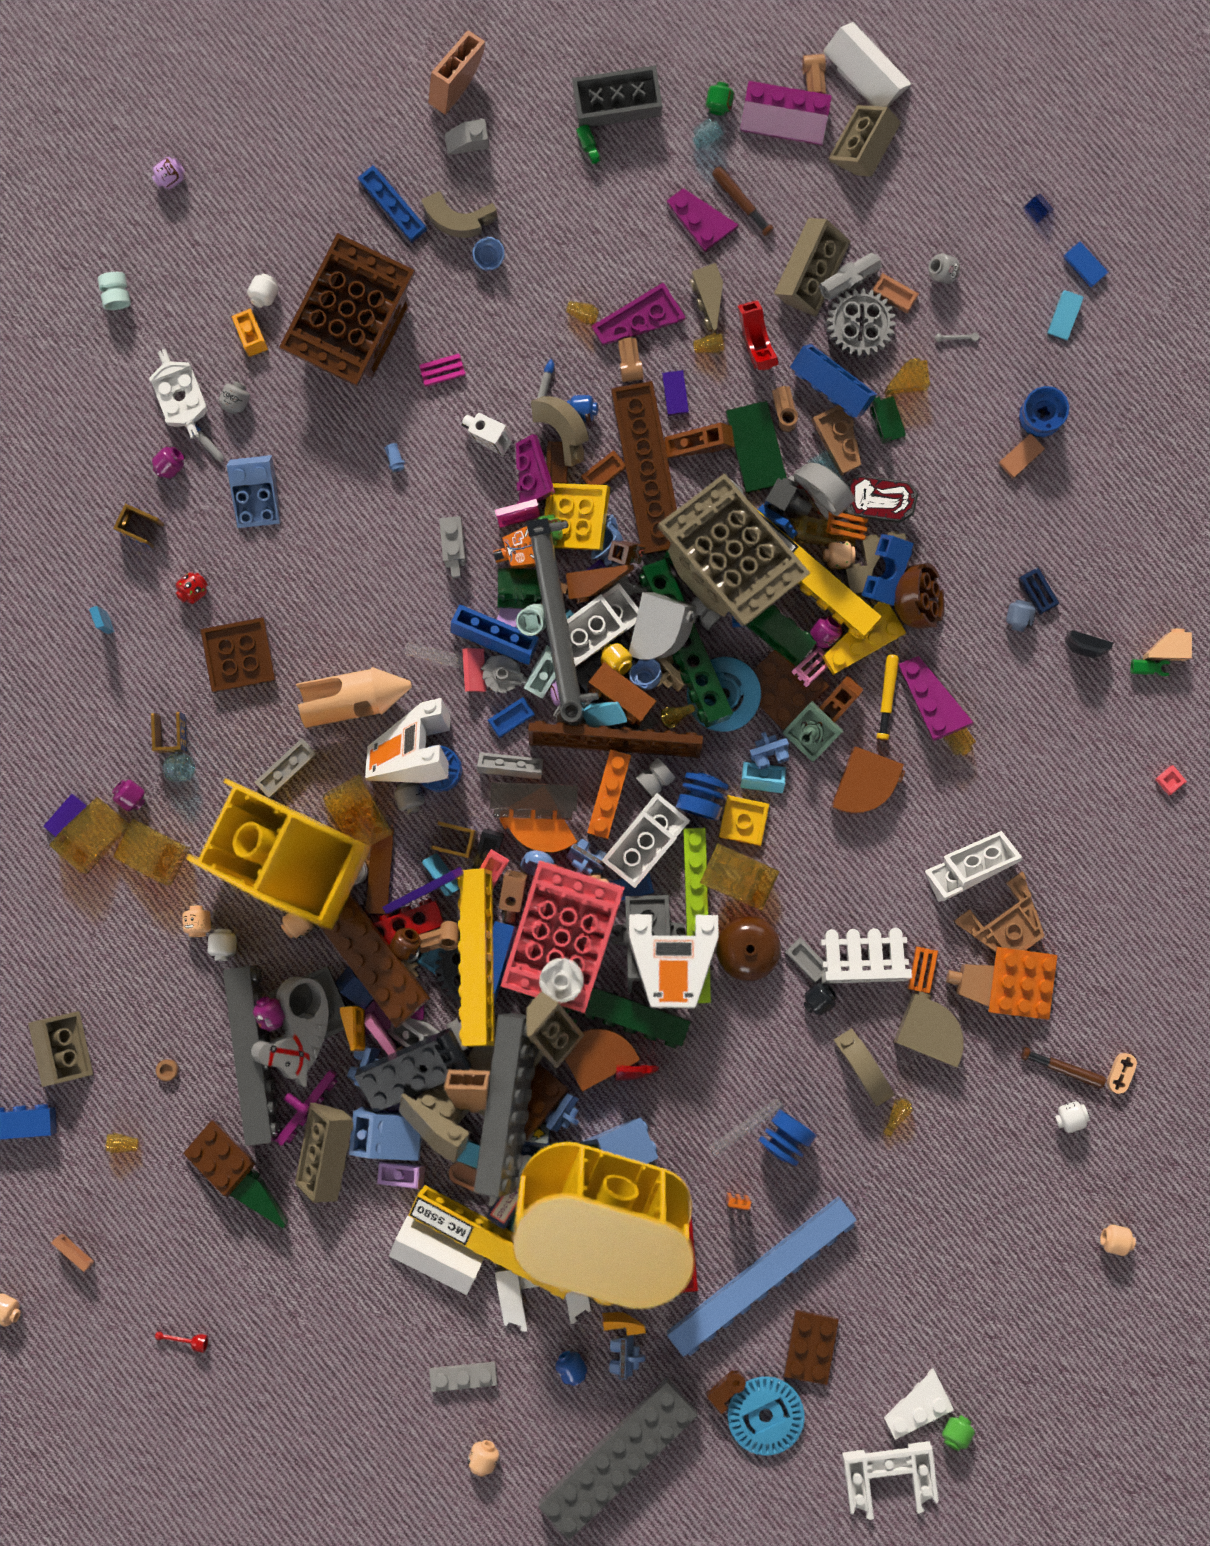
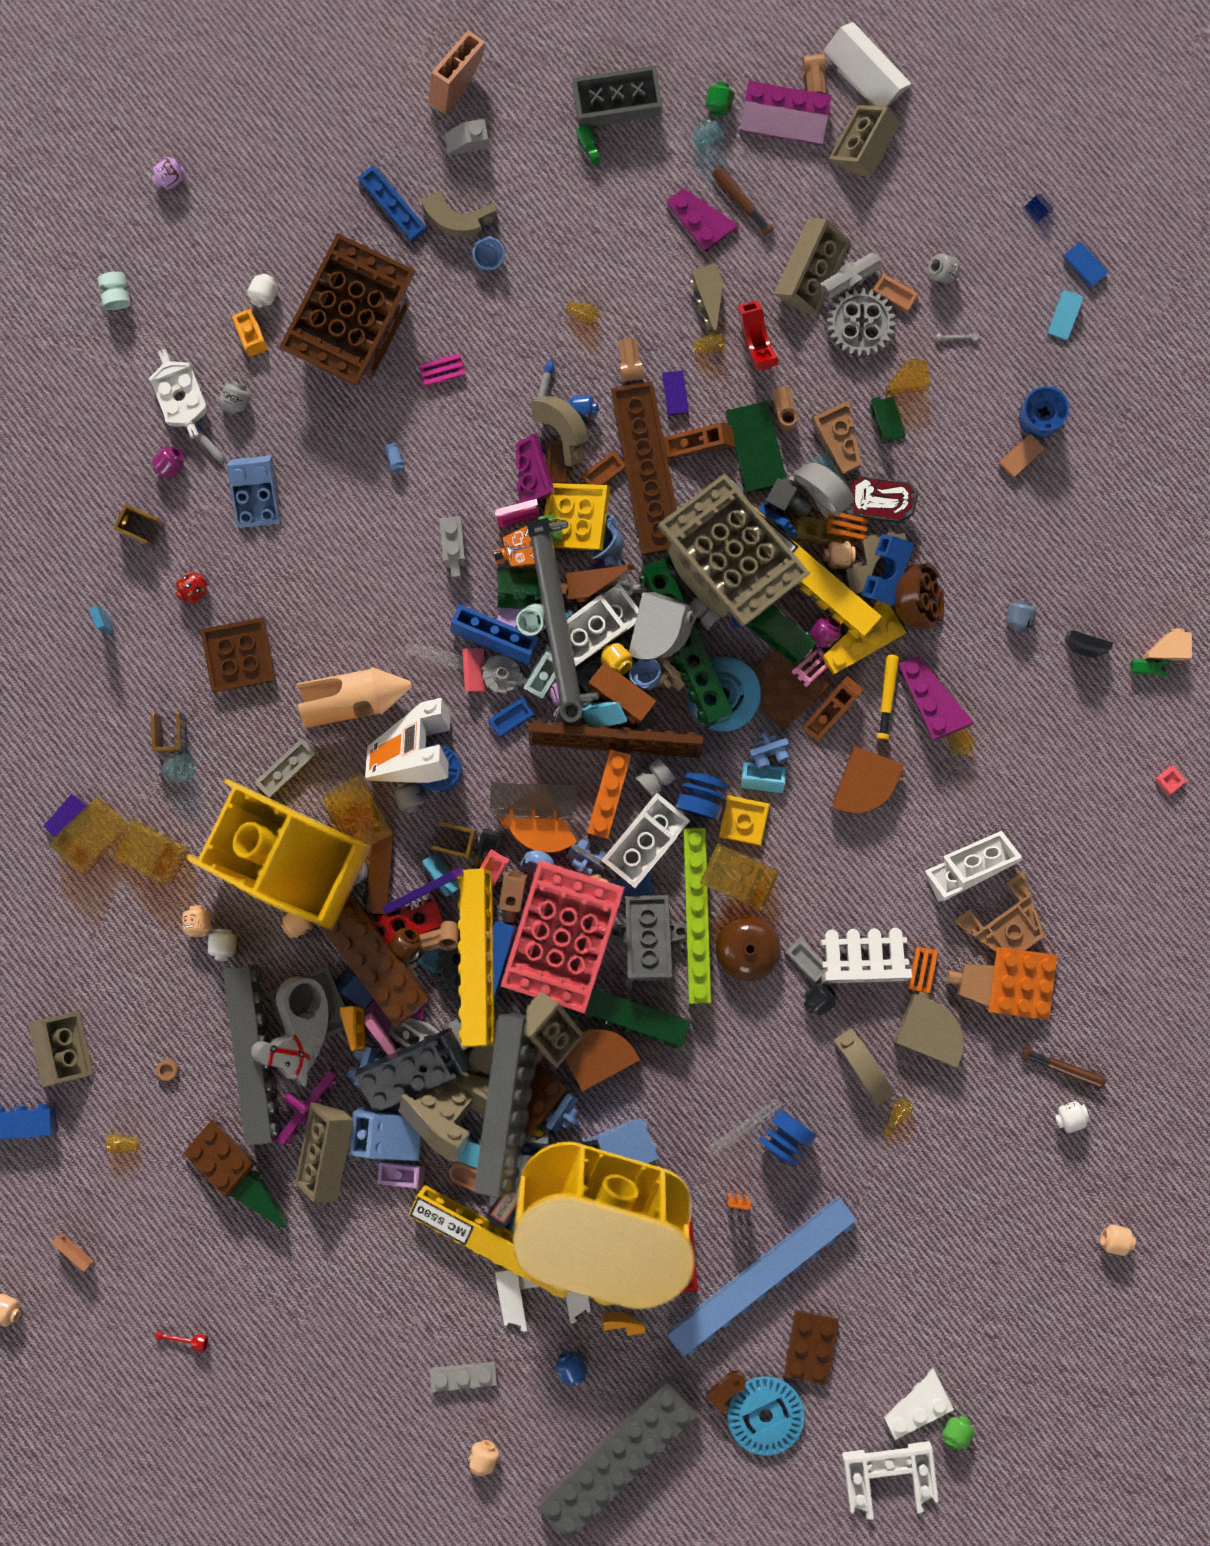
(128, 795): magenta head -> none
(269, 1013): magenta head -> none
(436, 1255): white slope -> none
(468, 1089): medium nougat torso -> none
(488, 432): white torso -> none
(510, 765): light grey plate -> none
(561, 980): white tile -> none
(628, 552): reddish brown leg -> none
(628, 1356): medium blue hips -> none
(629, 1073): red brick -> none
(644, 314): magenta wing -> none
(673, 715): clear yellow cone -> none
(673, 966): white wedge -> none
(806, 737): sand green plate -> none
(833, 381): blue brick -> none
(1032, 596): dark blue tile -> none
(1126, 1076): light nougat beam -> none

